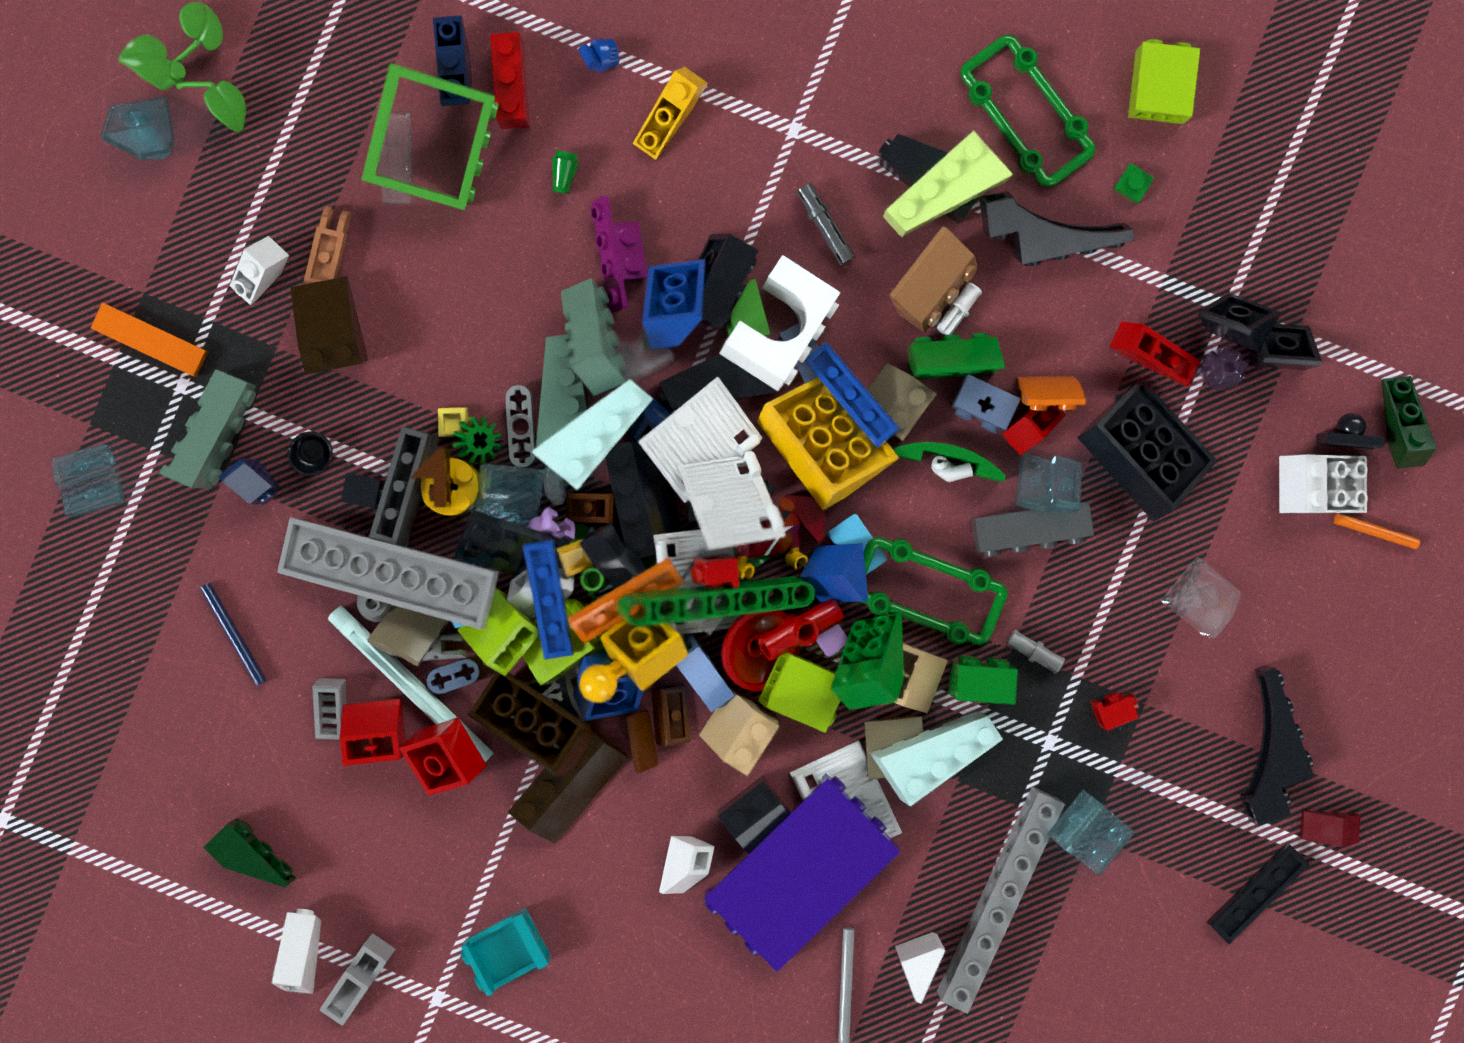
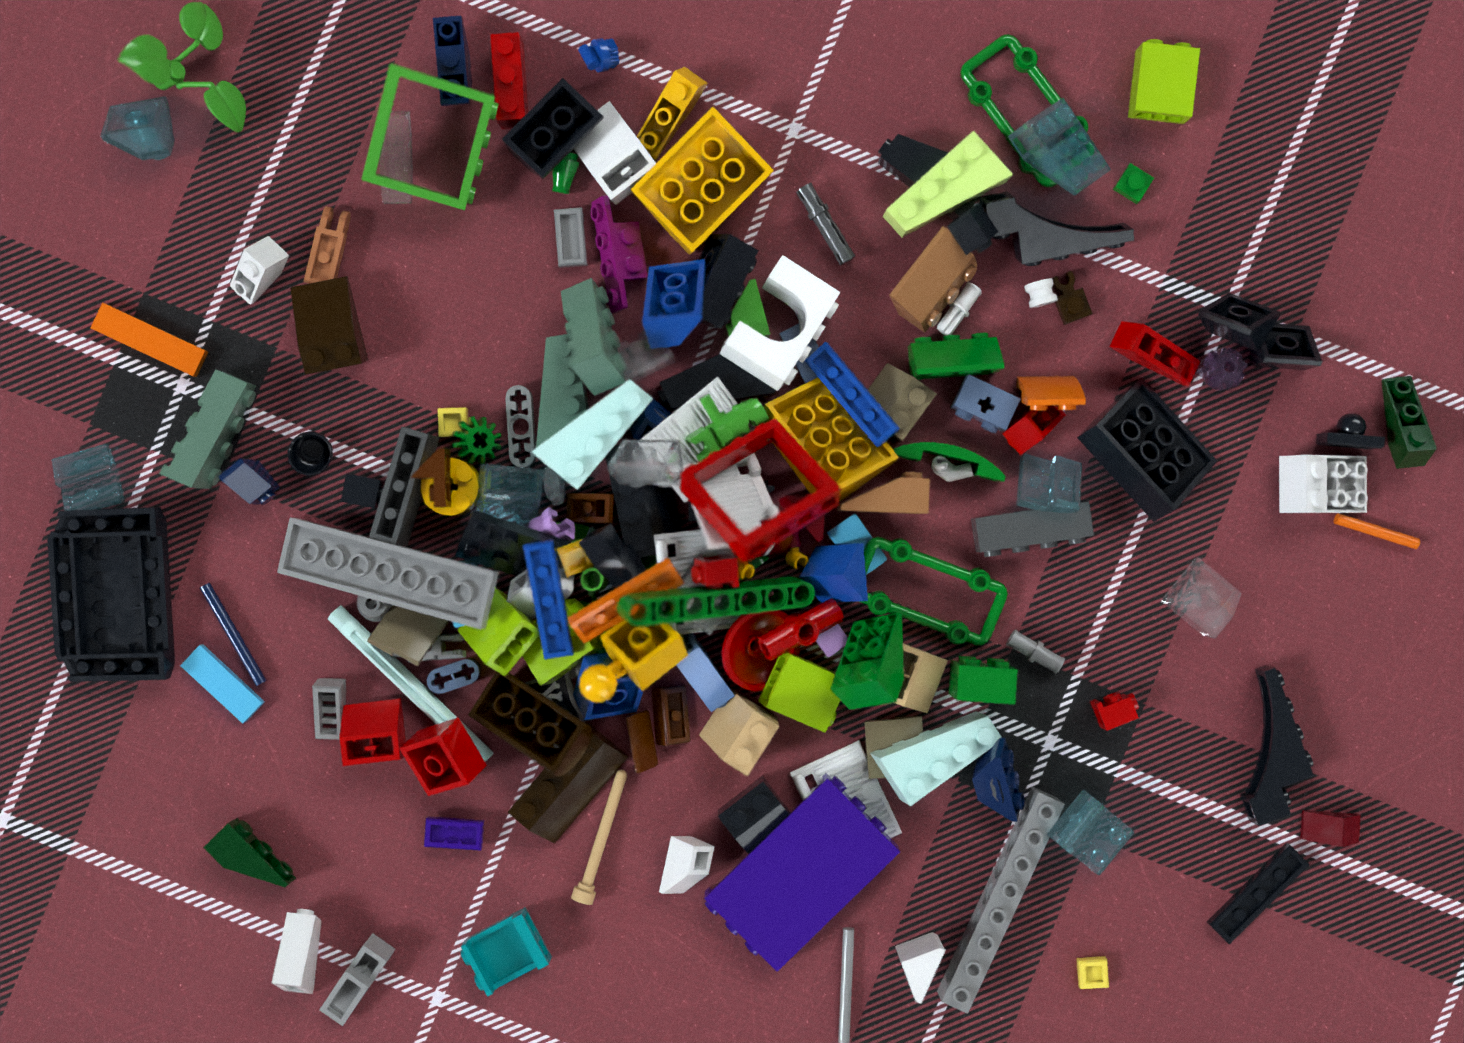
(112, 594): none -> black slope
(222, 683): none -> medium azure tile
(454, 833): none -> dark purple plate
(552, 129): none -> black slope
(570, 237): none -> light grey tile
(584, 892): none -> tan piece
(614, 155): none -> white slope
(647, 463): none -> clear slope
(701, 180): none -> yellow slope
(726, 426): none -> bright green piece
(782, 525): none -> red window
(900, 495): none -> medium nougat slope
(973, 230): none -> black brick
(997, 782): none -> dark blue slope
(1041, 293): none -> white wheel
(1060, 148): none -> clear light blue slope
(1072, 303): none -> dark brown plate
(1092, 972): none -> light yellow tile

